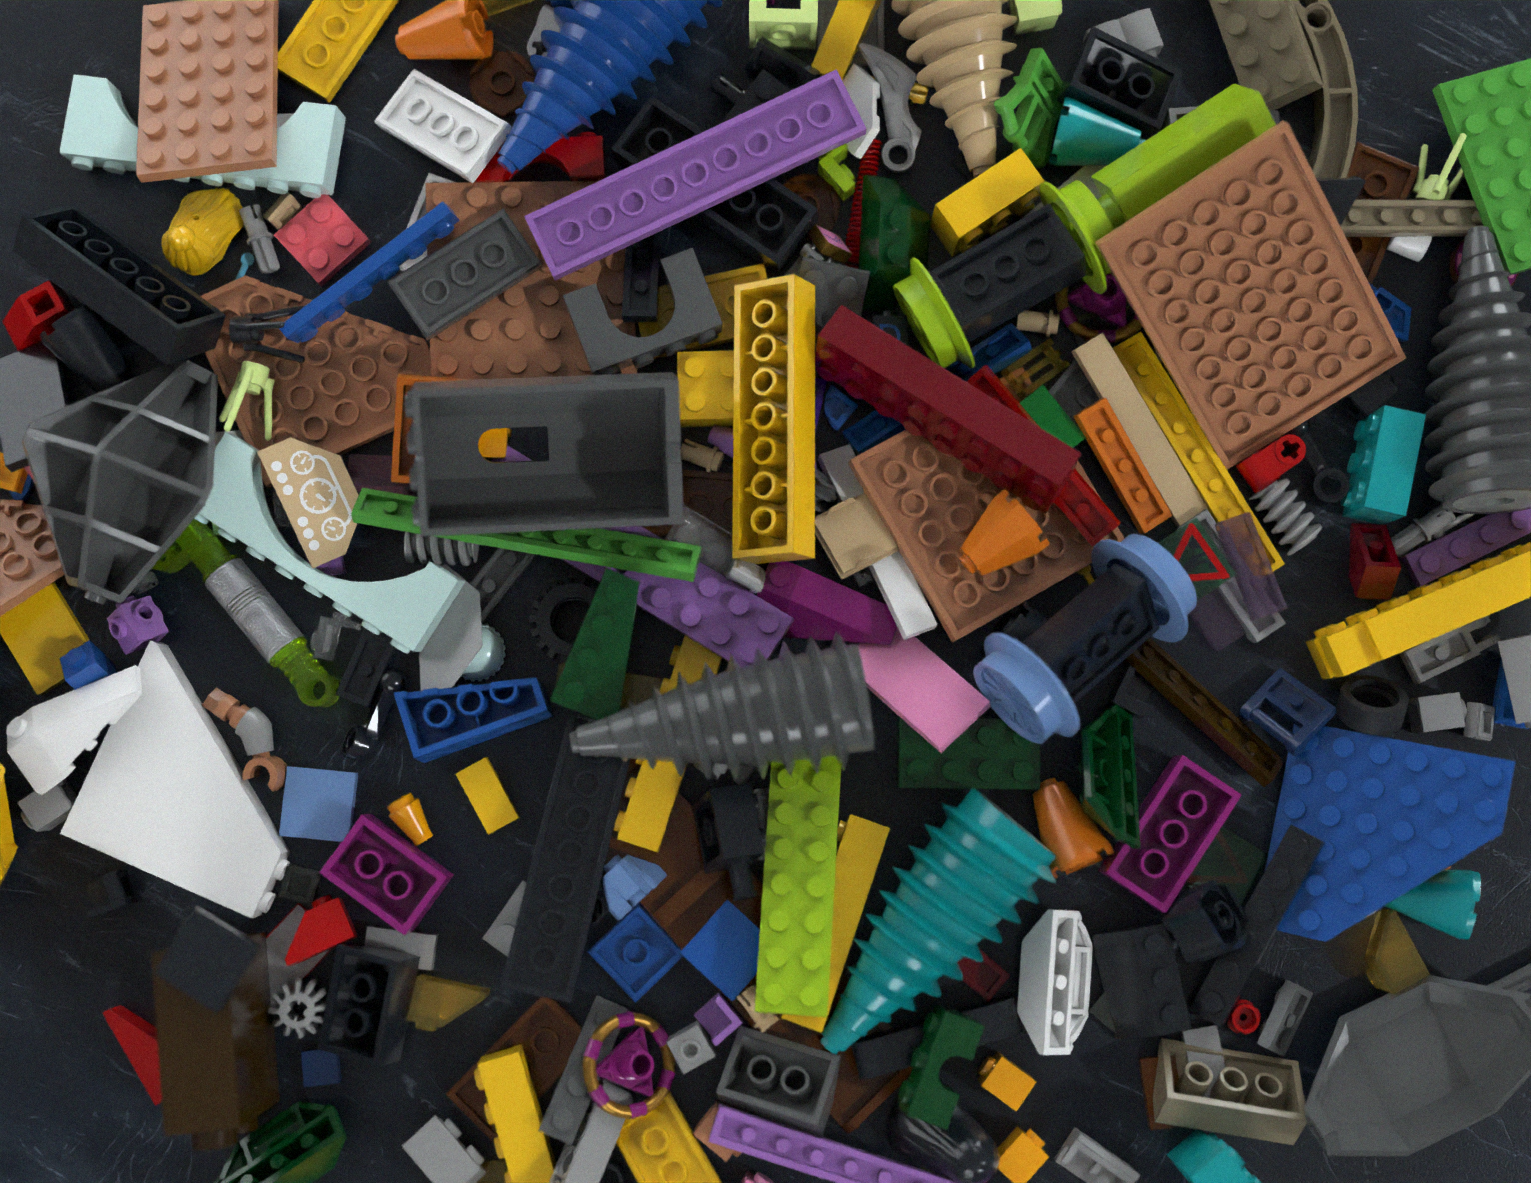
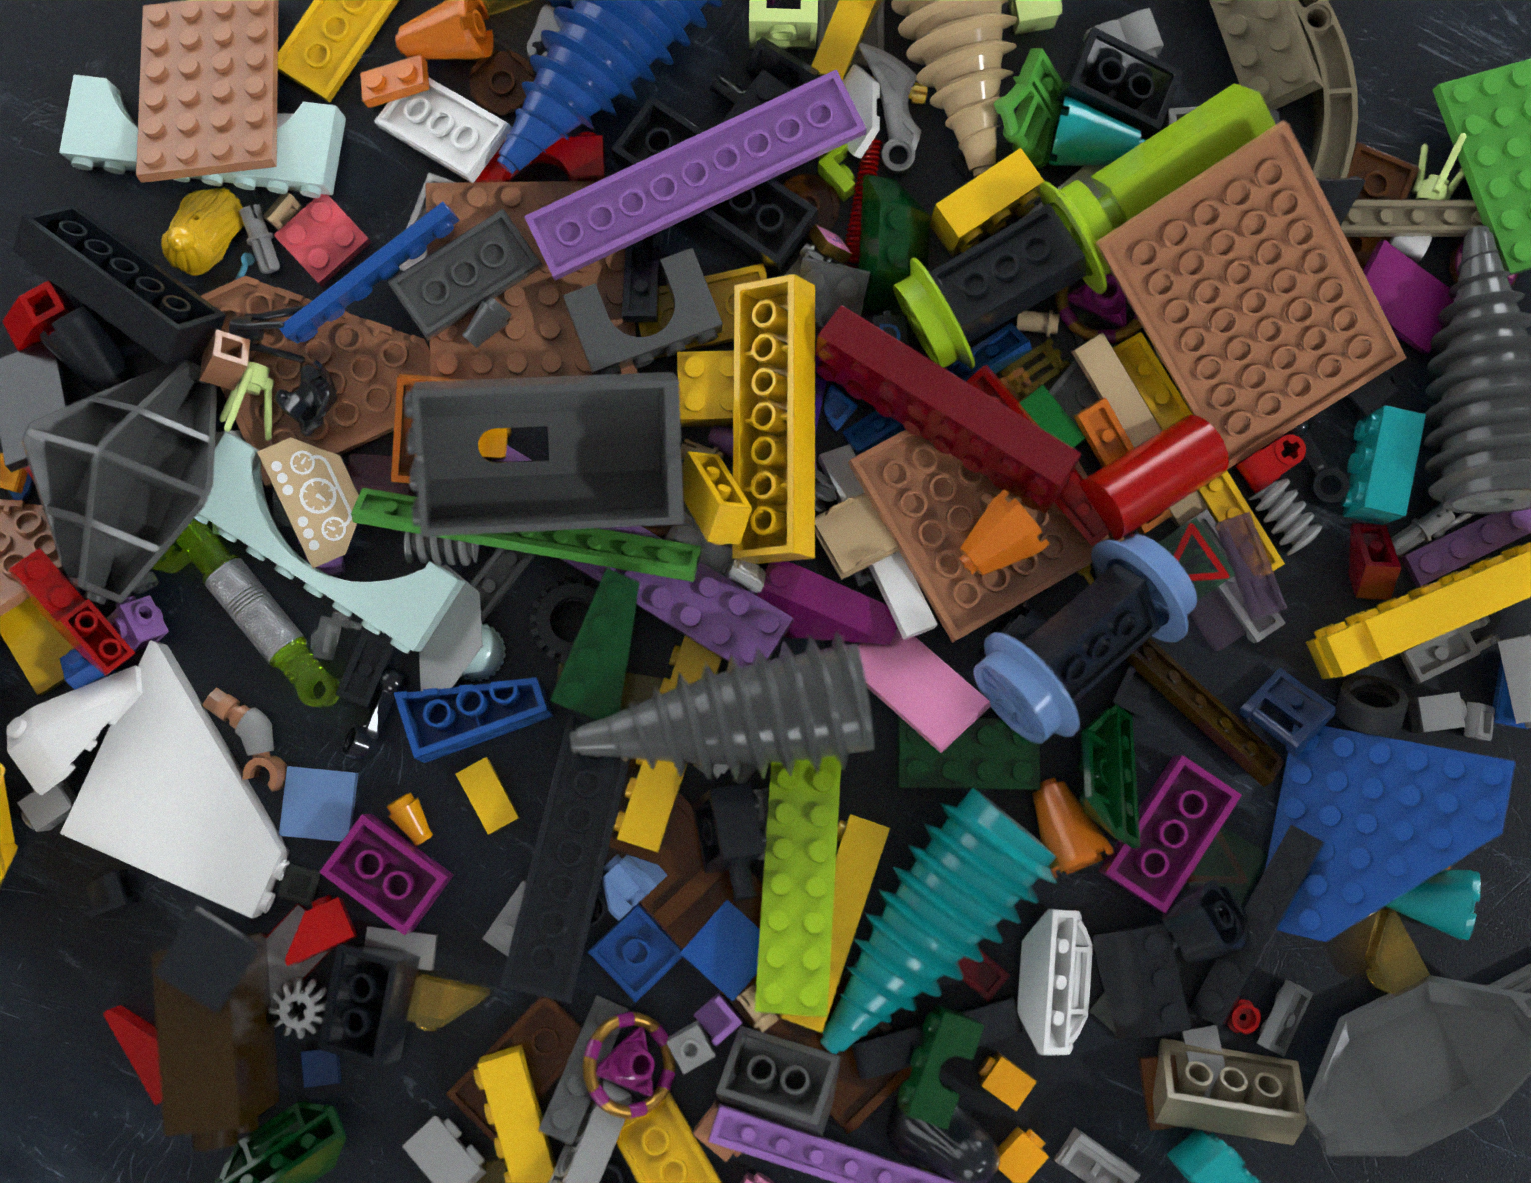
(70, 613): none -> red slope
(224, 359): none -> nougat brick
(311, 400): none -> black helmet
(394, 81): none -> orange plate
(486, 322): none -> dark grey cone
(714, 498): none -> yellow brick
(1156, 474): none -> red brick
(1406, 295): none -> magenta tile

